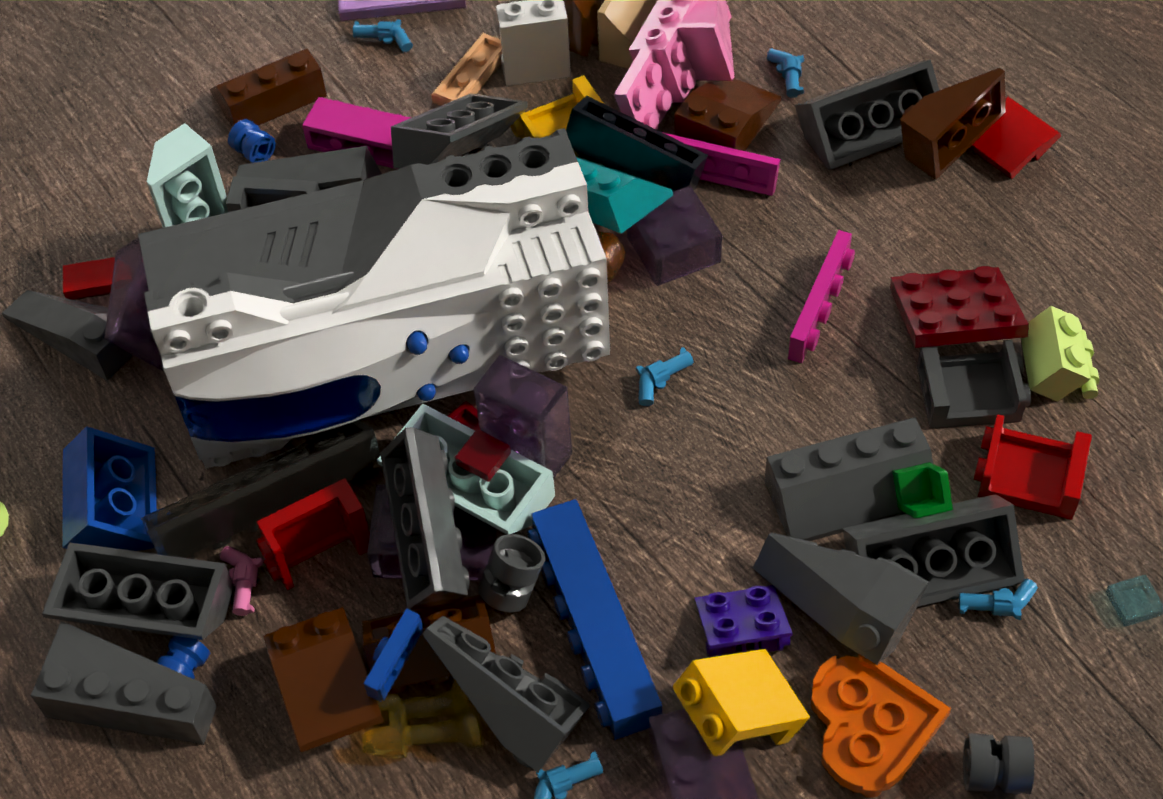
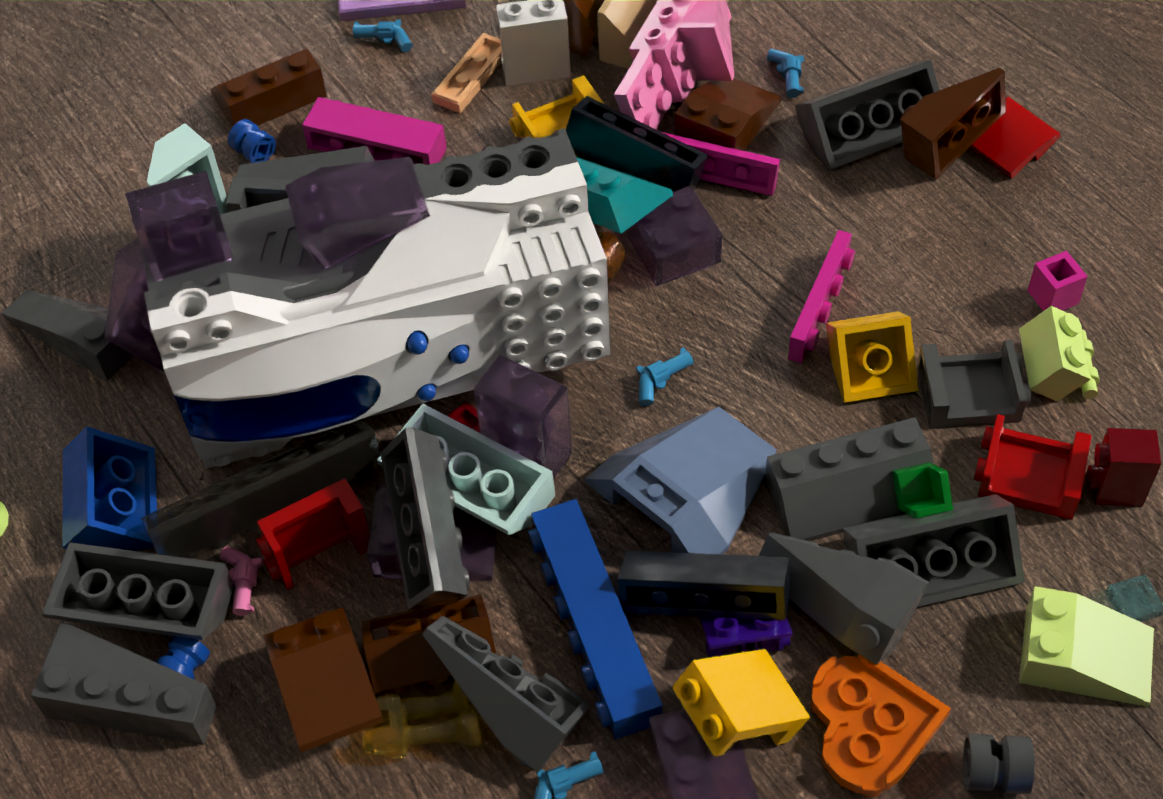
(88, 278): red tile -> none
(179, 225): none -> clear purple brick
(354, 206): none -> clear purple slope
(392, 655): blue plate -> none
(453, 129): dark grey slope -> none
(482, 455): dark red tile -> none
(511, 573): dark grey wheel -> none
(690, 479): none -> sand blue wedge
(705, 585): none -> black brick
(873, 356): none -> yellow slope
(958, 307): dark red plate -> none
(1000, 602): dark azure piece -> none
(1057, 282): none -> dark pink brick
(1085, 648): none -> yellowish green slope
(1124, 467): none -> dark red brick

